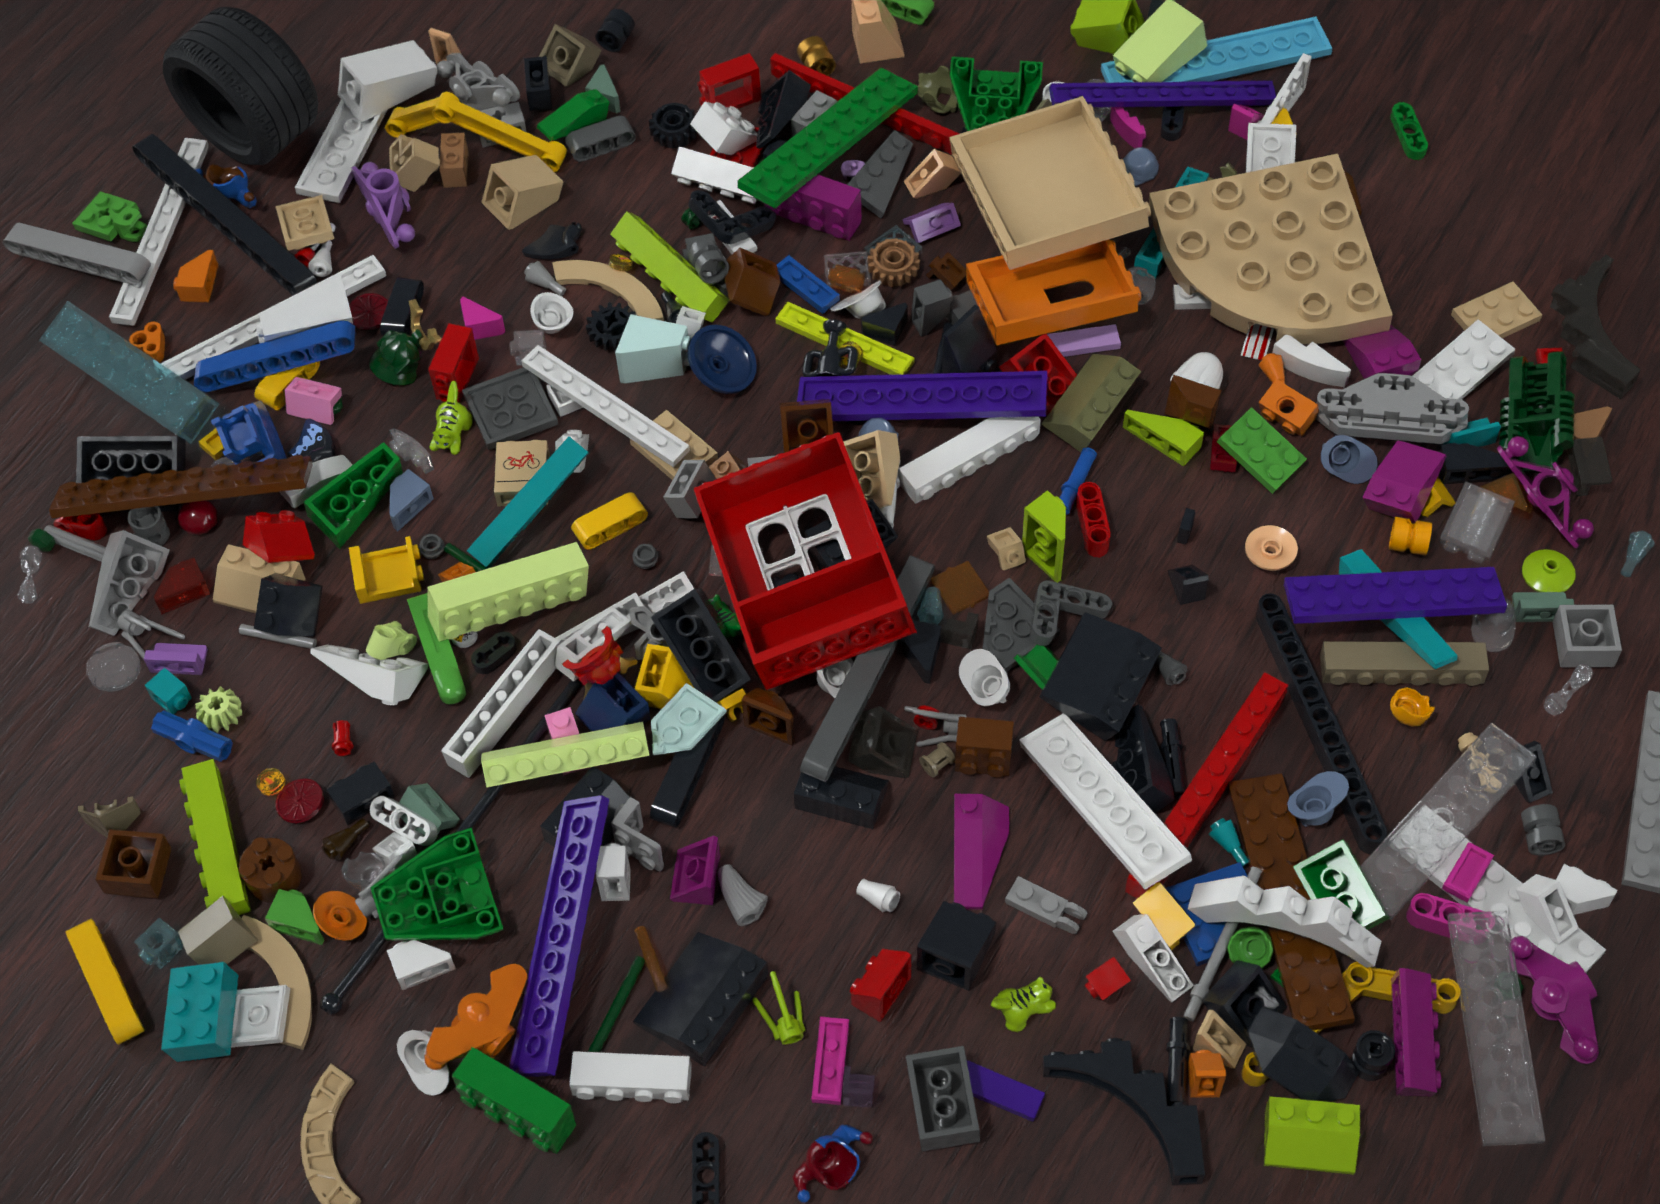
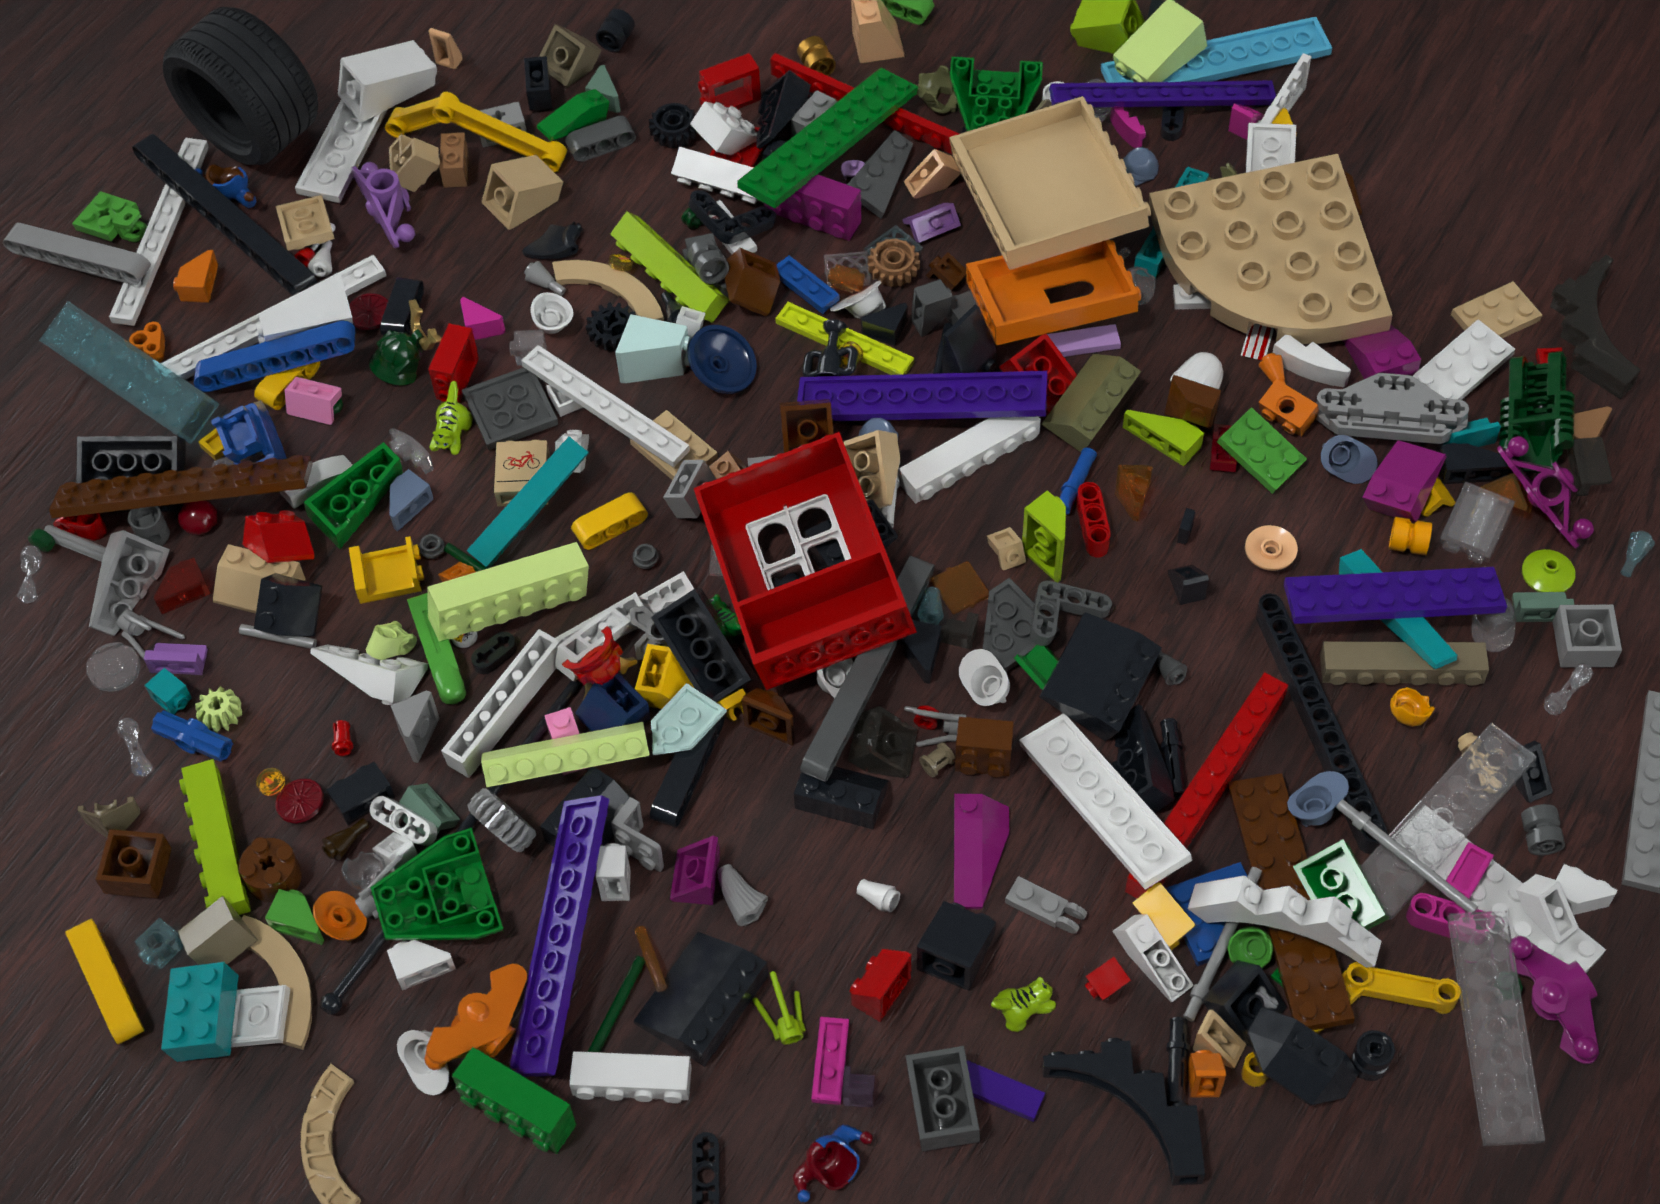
(127, 729): none -> clear piece
(314, 442): arm -> none
(416, 721): none -> light grey slope
(476, 83): light grey piece -> none
(501, 820): none -> light grey gear
(1132, 487): none -> clear orange slope
(1225, 835): teal cone -> none
(1311, 1135): lime slope -> none
(1363, 822): none -> light grey bar
(1407, 140): green beam -> none
(1414, 1033): magenta slope -> none

